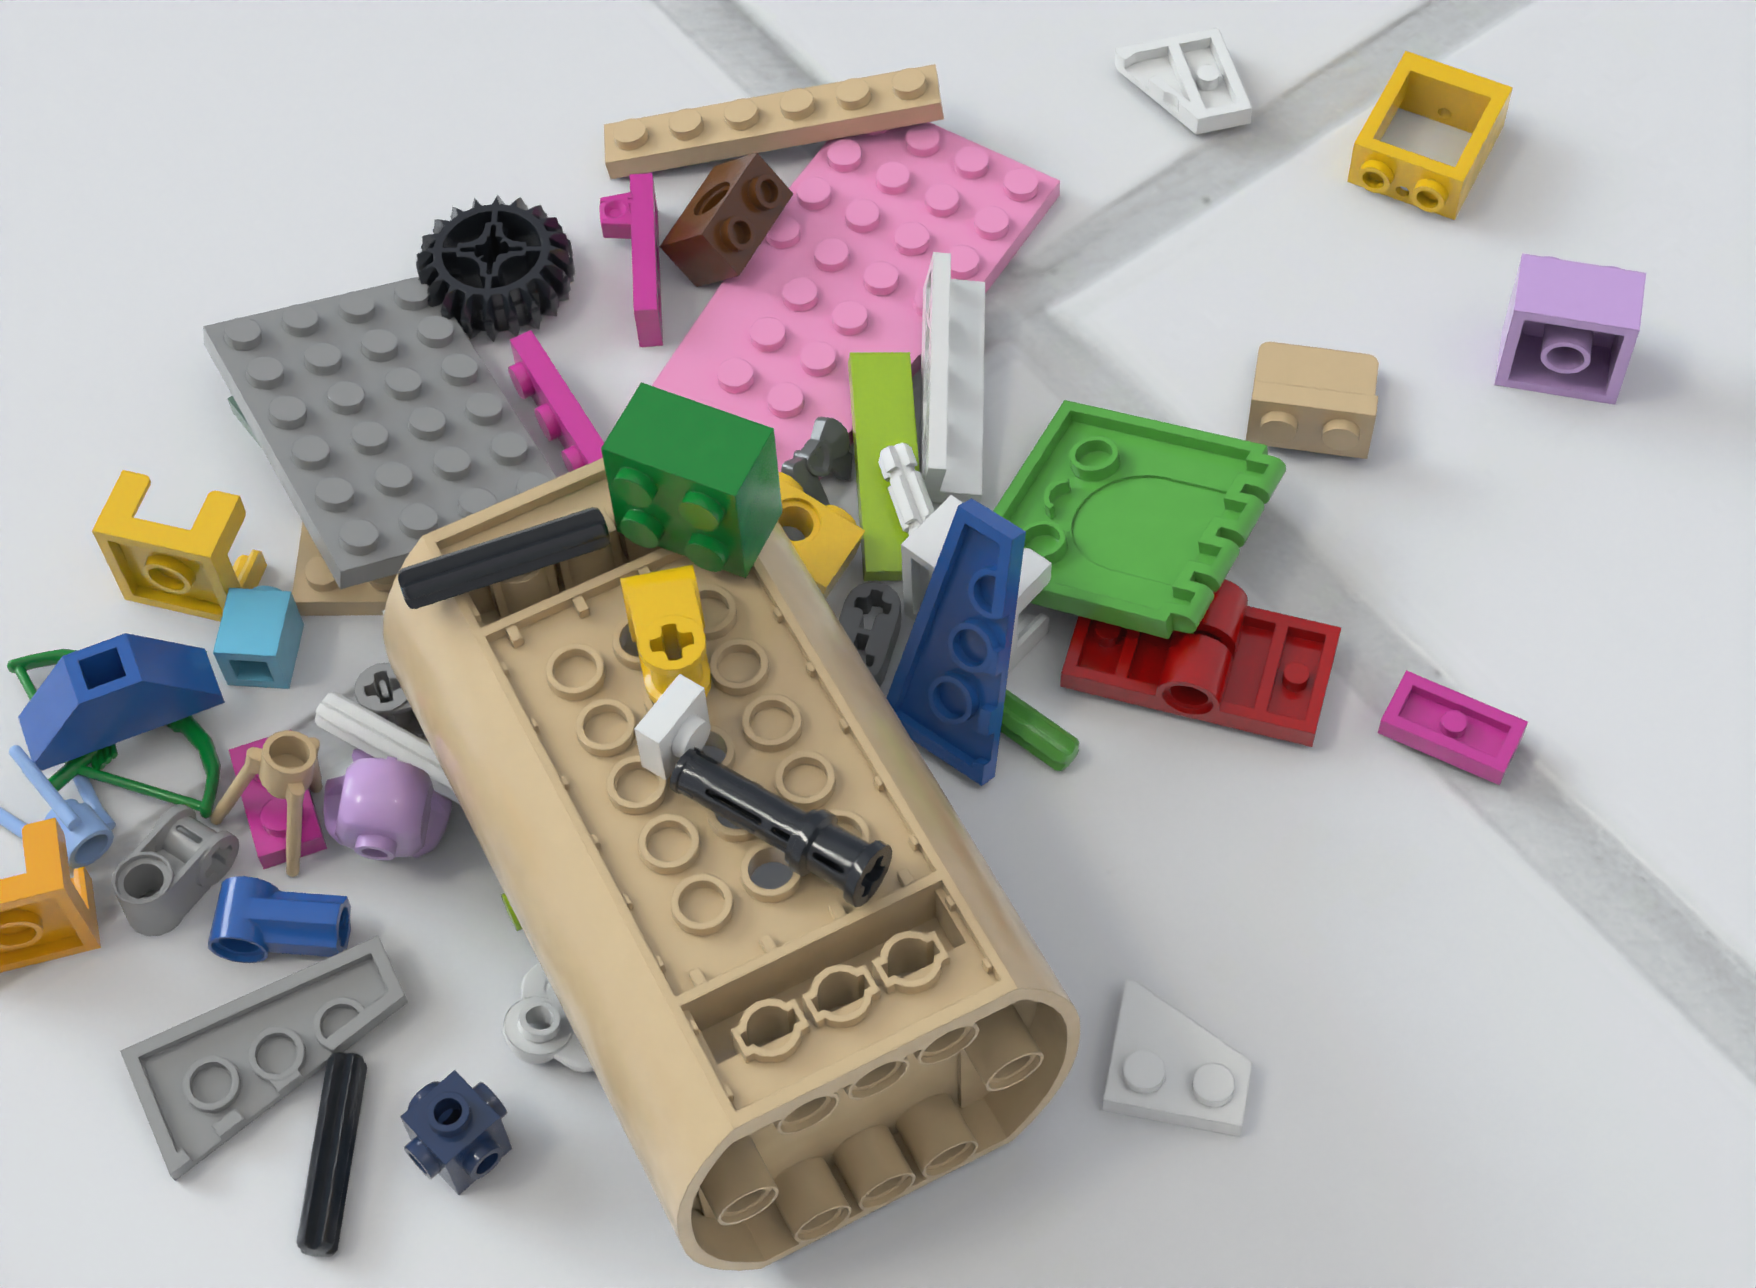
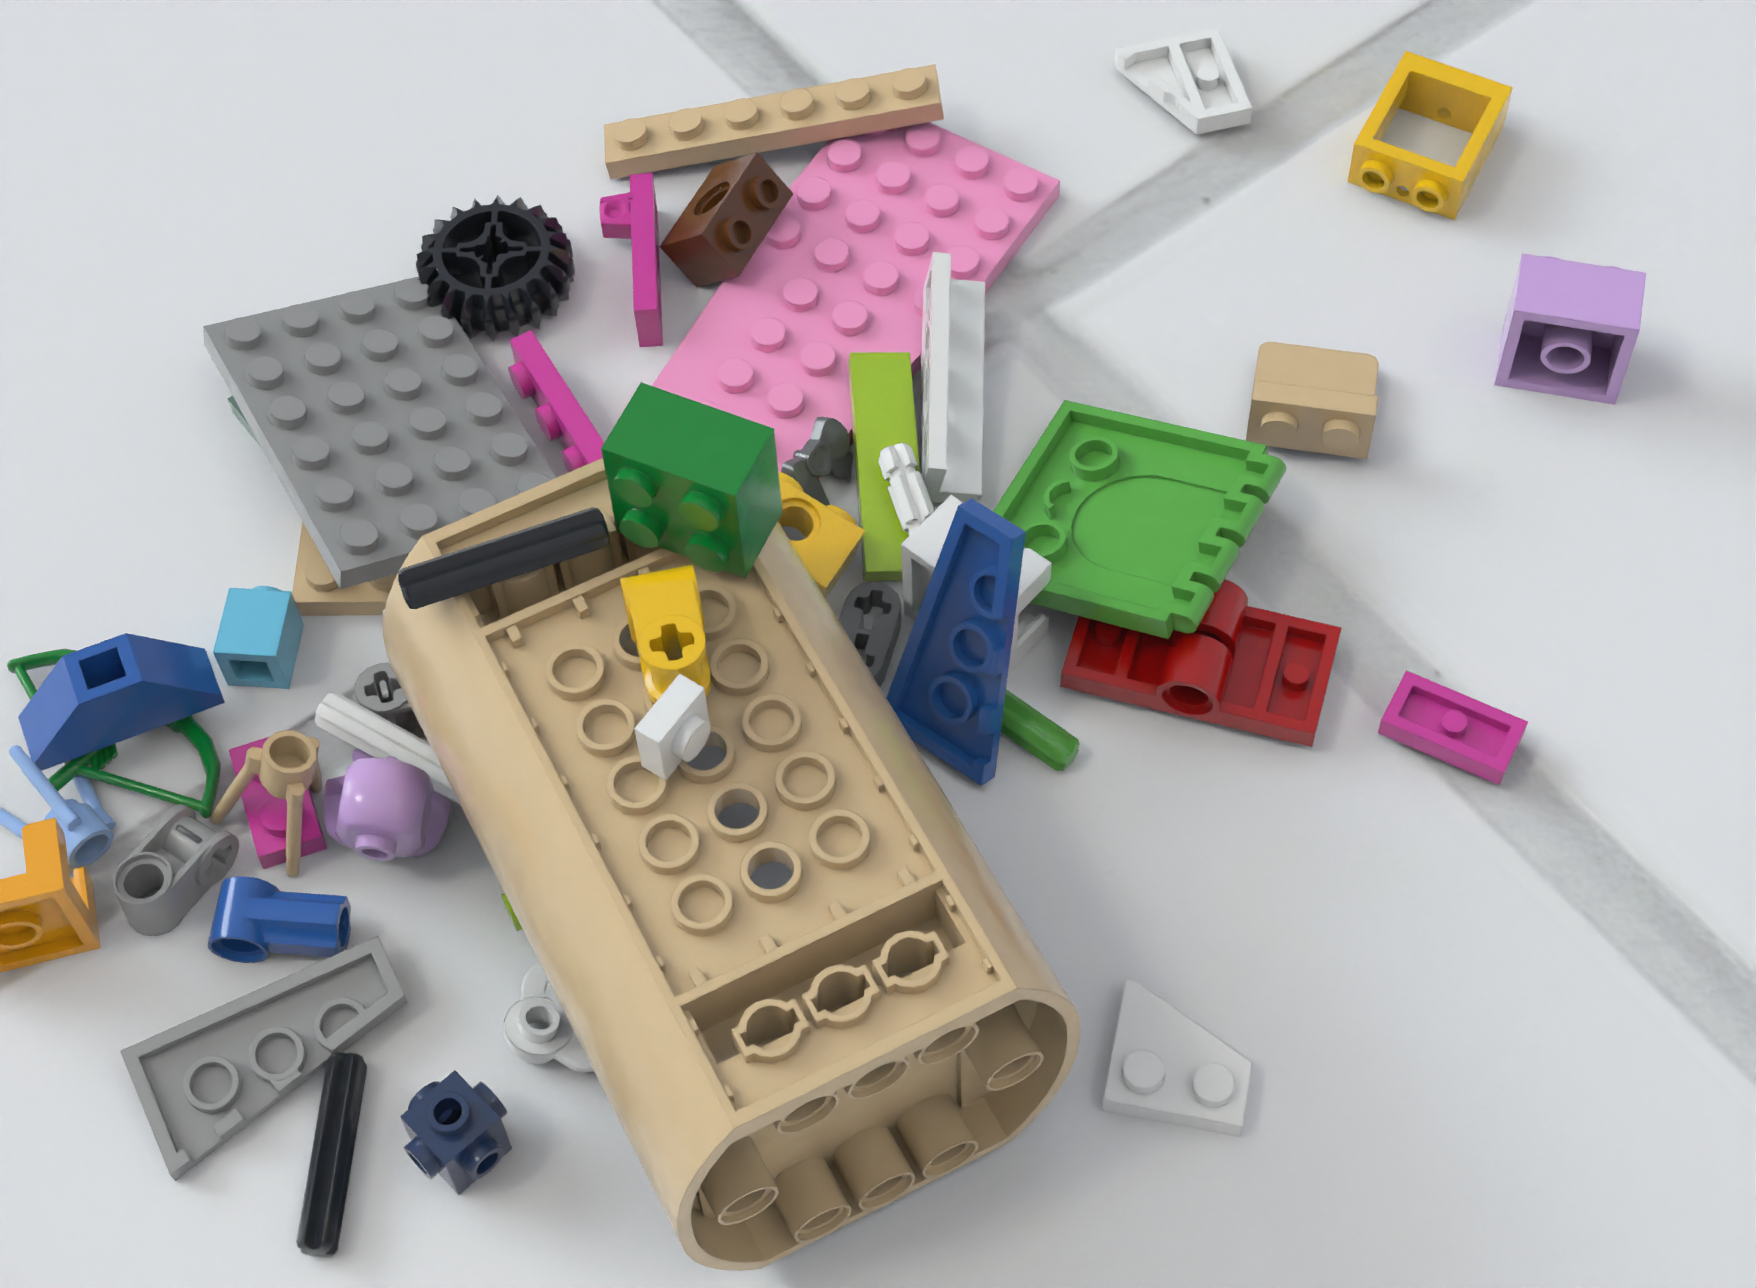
(172, 564): yellow panel -> none
(809, 839): black pin -> none

